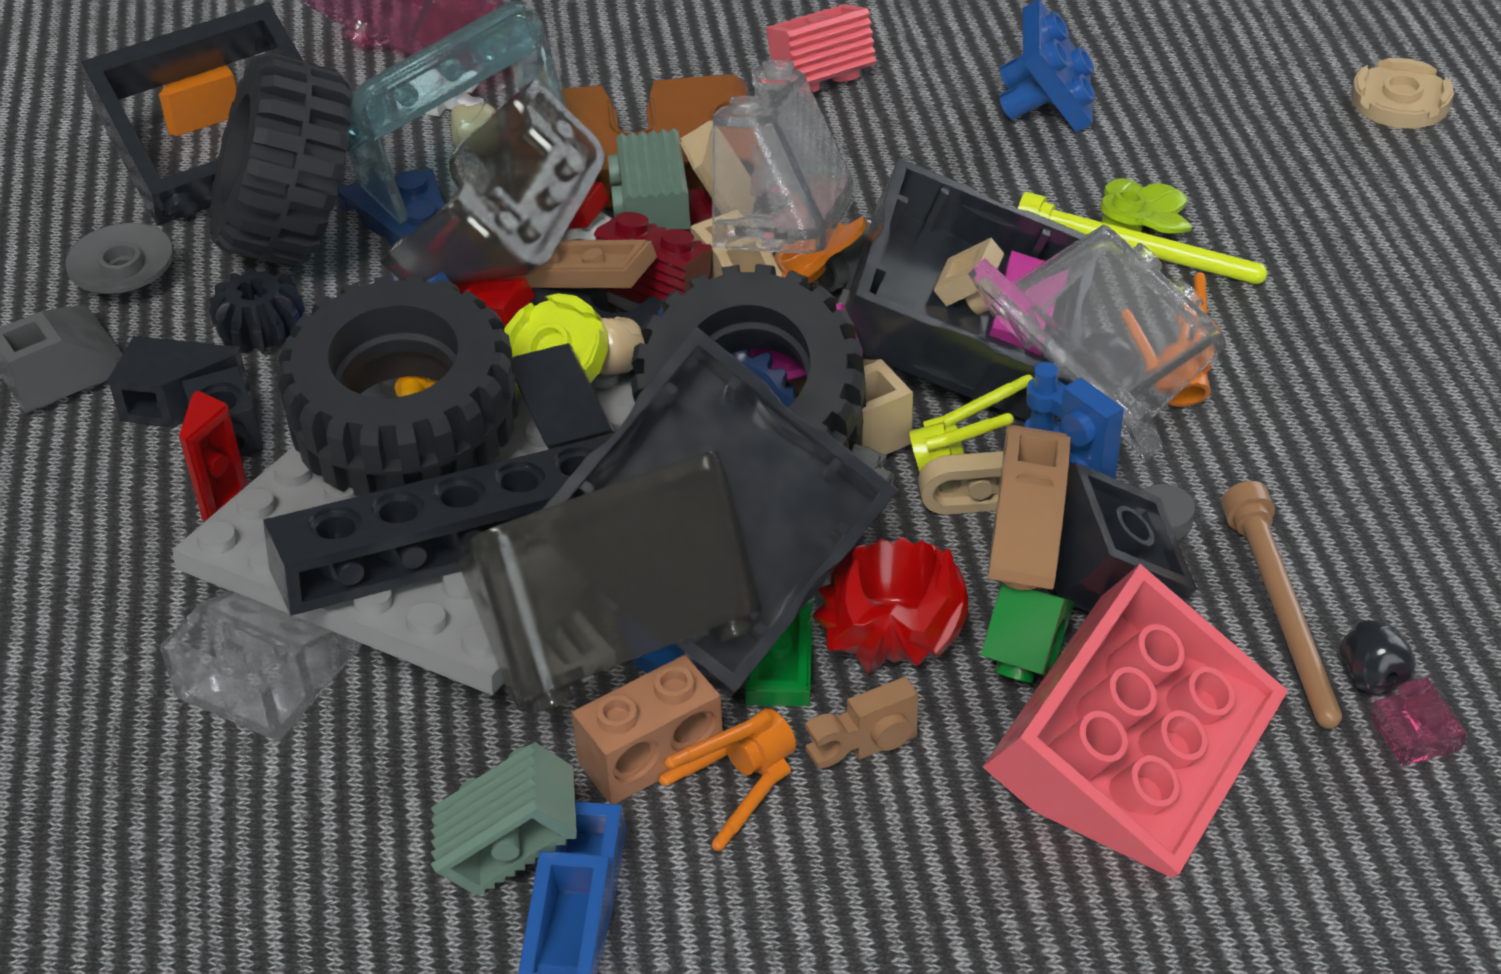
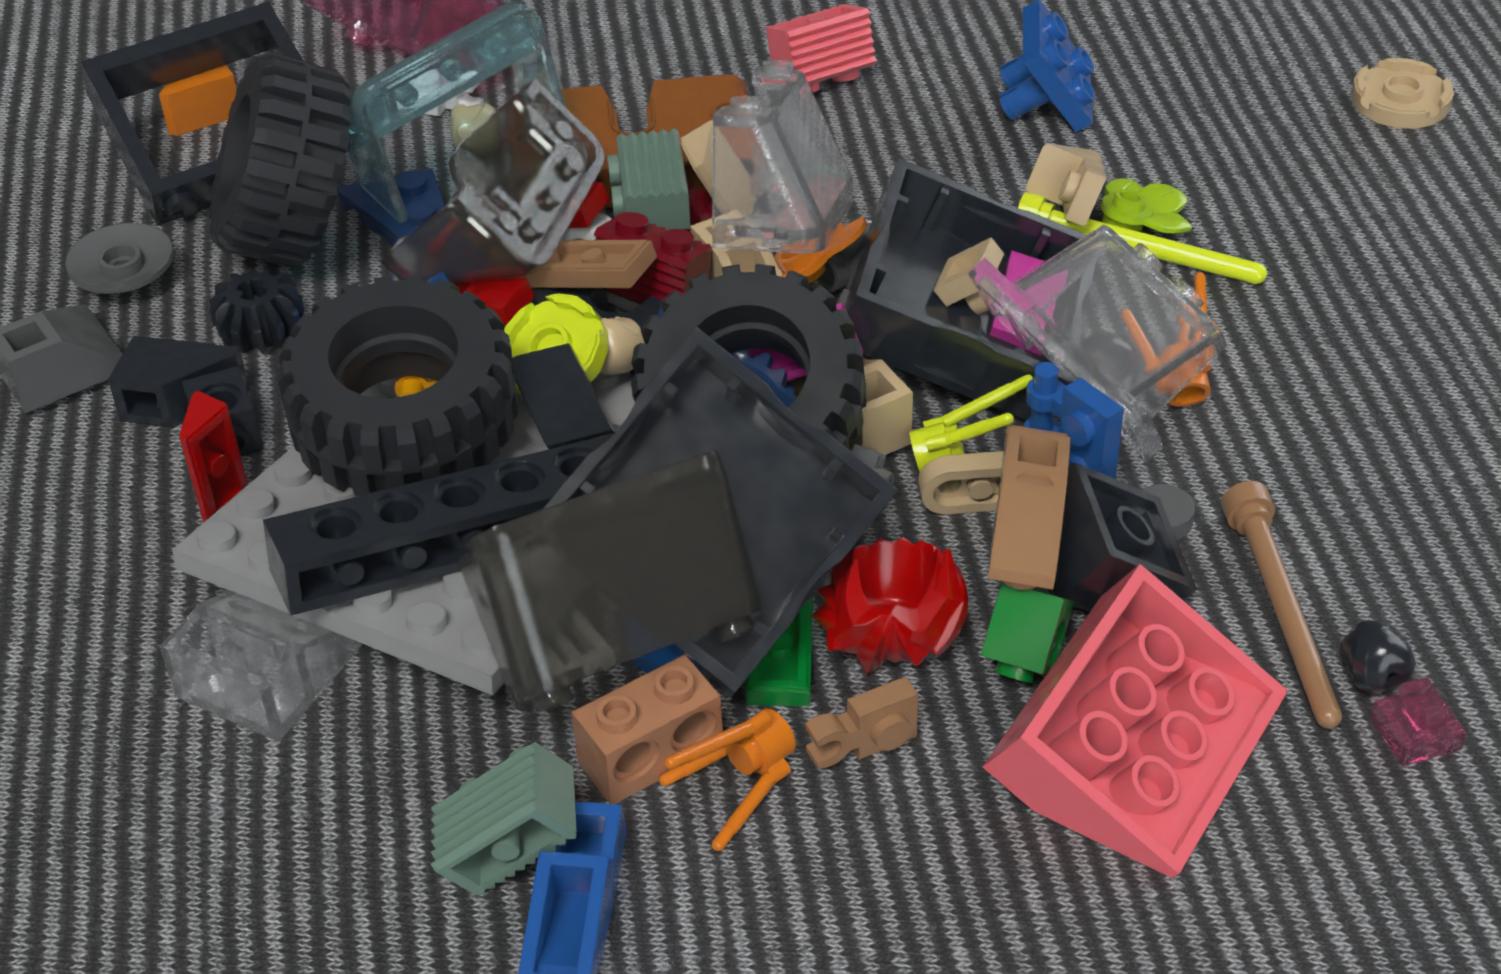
(1068, 178): none -> tan slope

